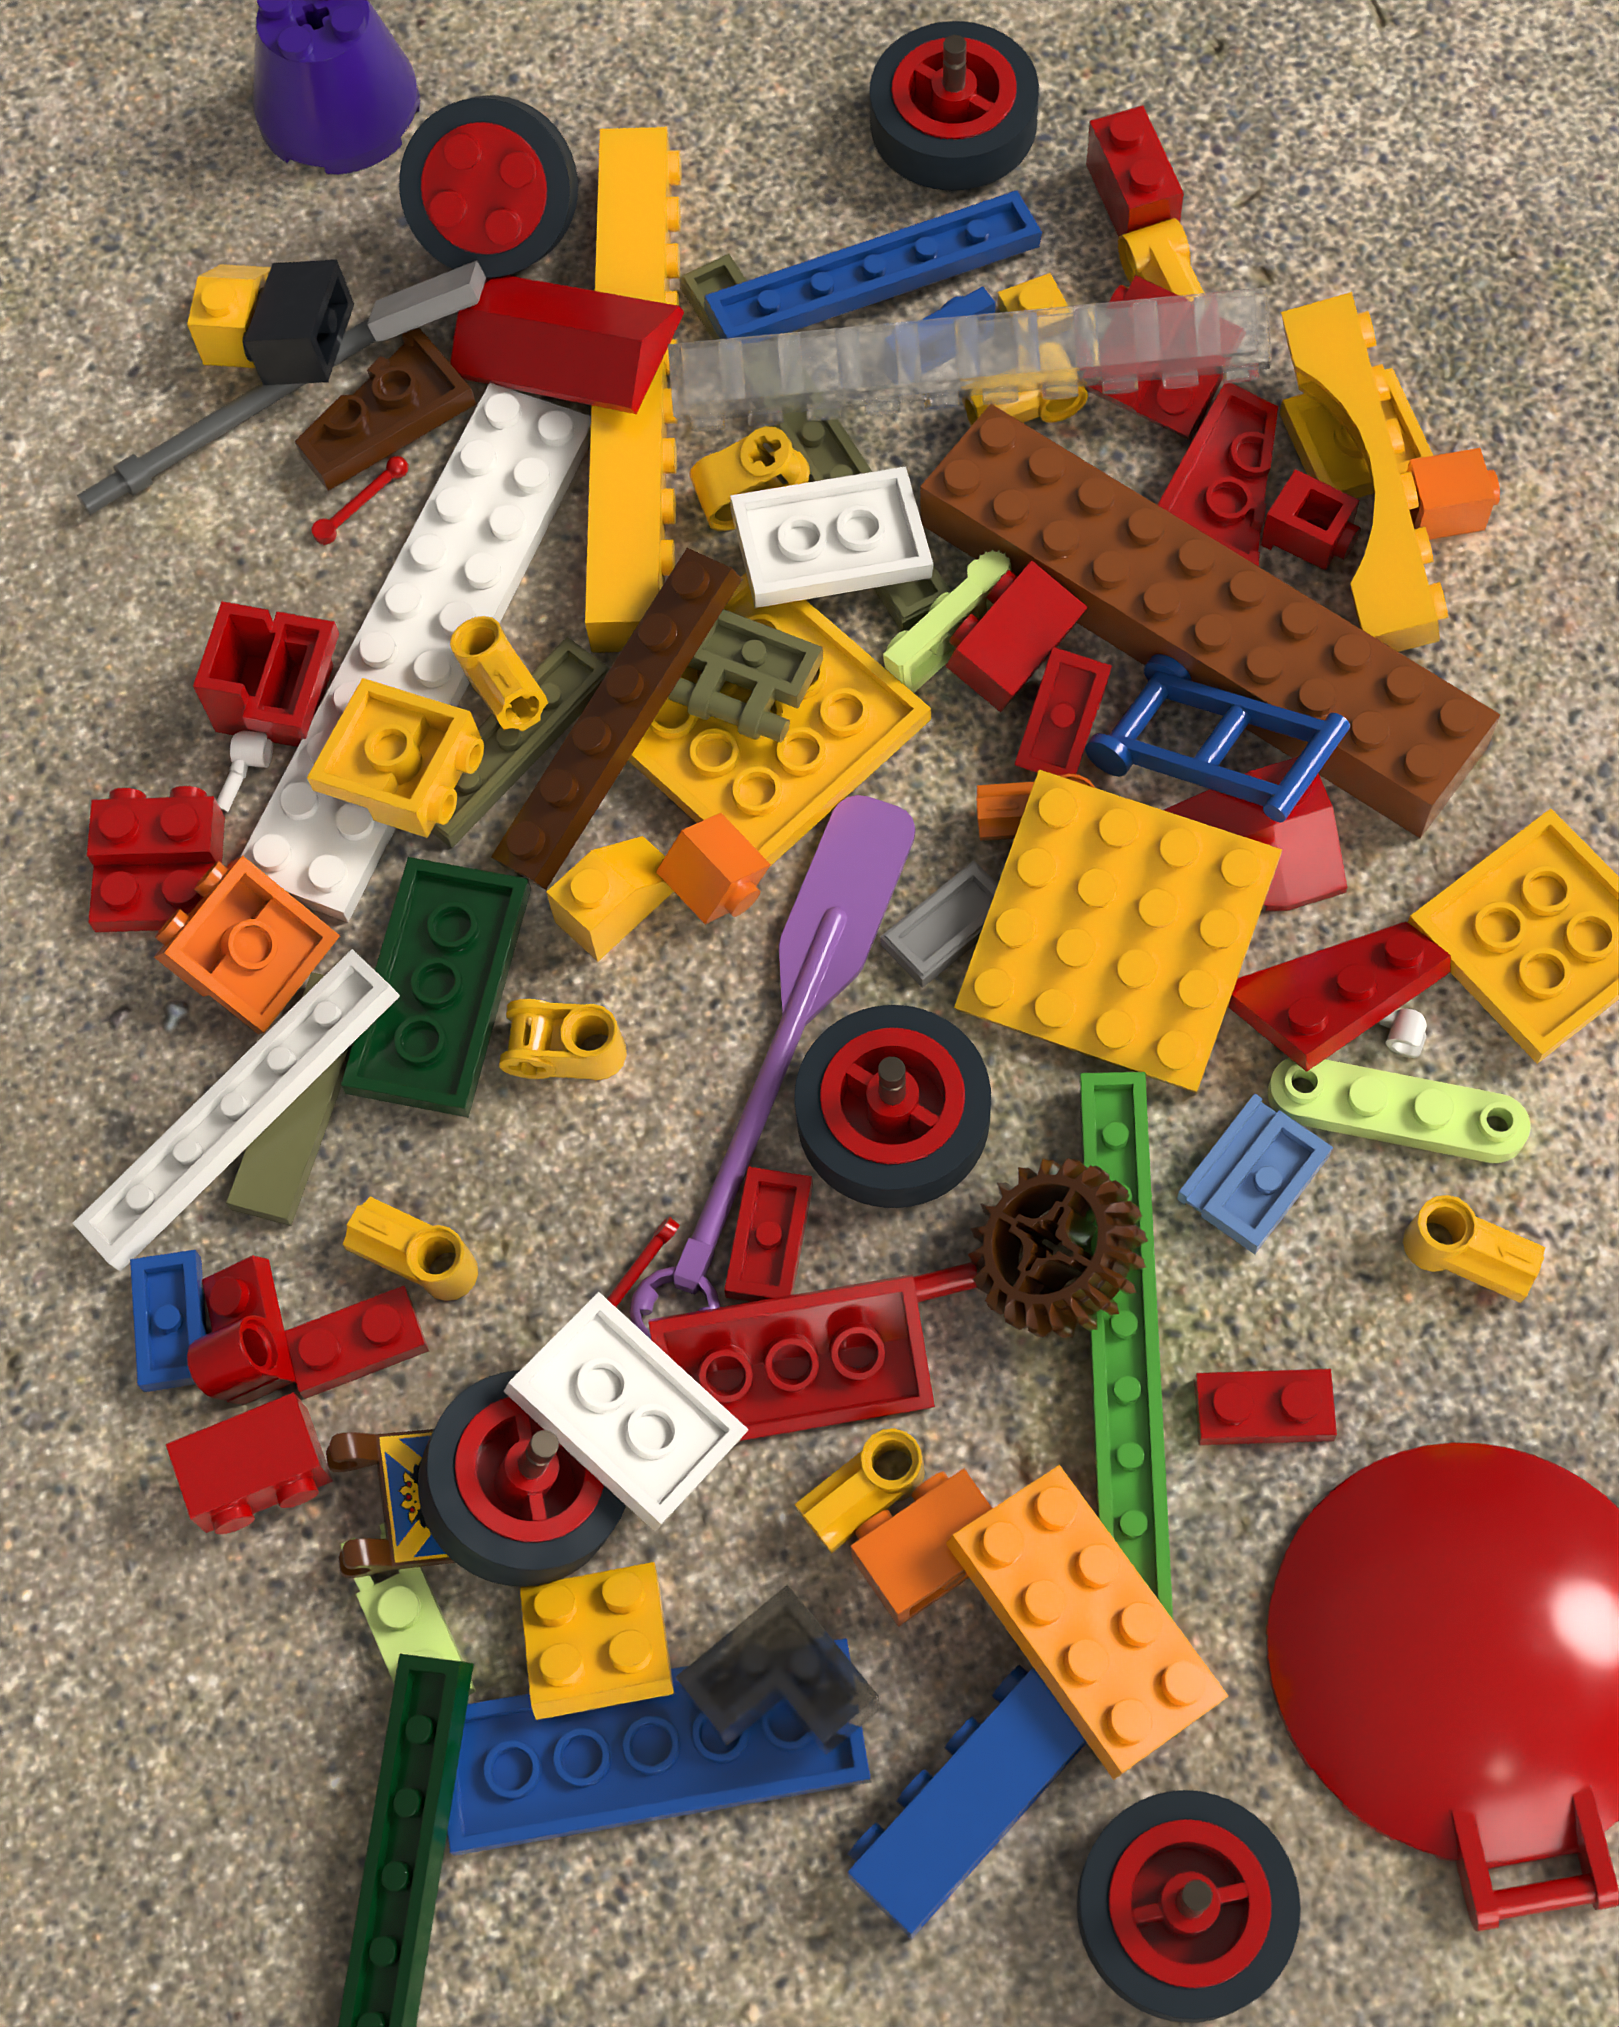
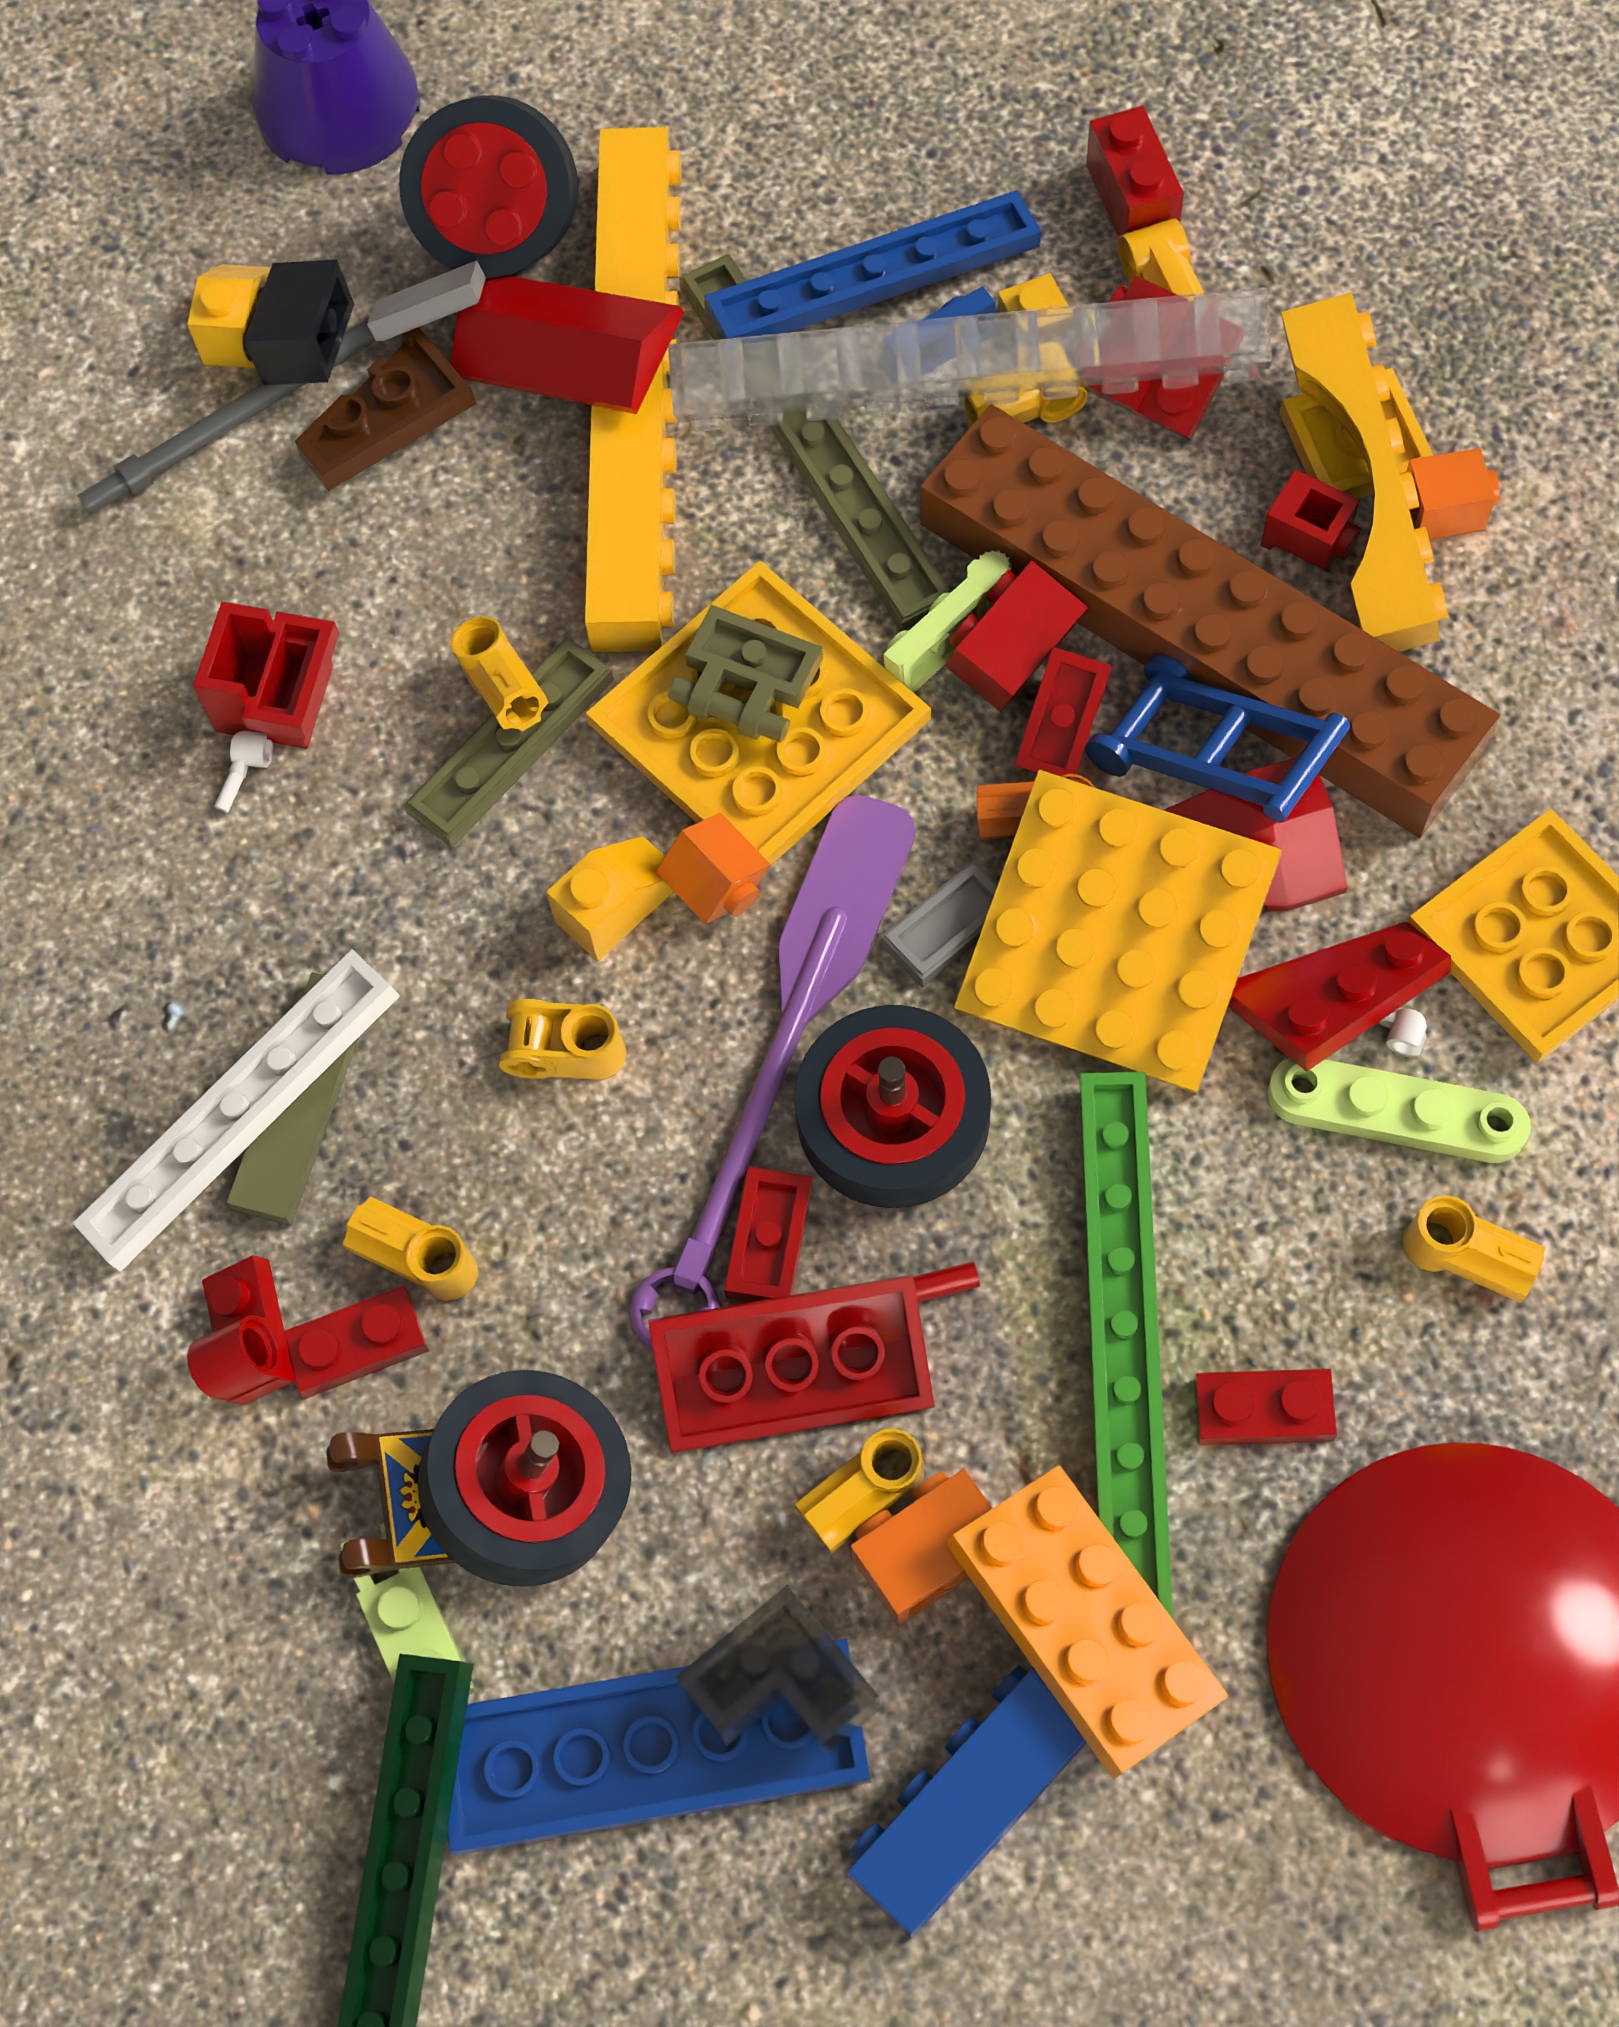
(150, 855): red plate -> none
(166, 1317): blue plate -> none
(244, 943): orange plate -> none
(249, 1465): red brick -> none
(325, 529): red hinge -> none
(398, 757): yellow plate -> none
(449, 964): dark green plate -> none
(453, 567): white plate -> none
(595, 1641): yellow plate -> none
(616, 718): reddish brown plate -> none
(626, 1411): white plate -> none
(661, 1236): red hinge -> none
(745, 469): yellow piece -> none
(831, 537): white plate -> none
(954, 105): wheel -> none
(1075, 1200): reddish brown gear -> none
(1188, 1906): wheel -> none
(1226, 472): red wing -> none
(1254, 1173): medium blue plate -> none

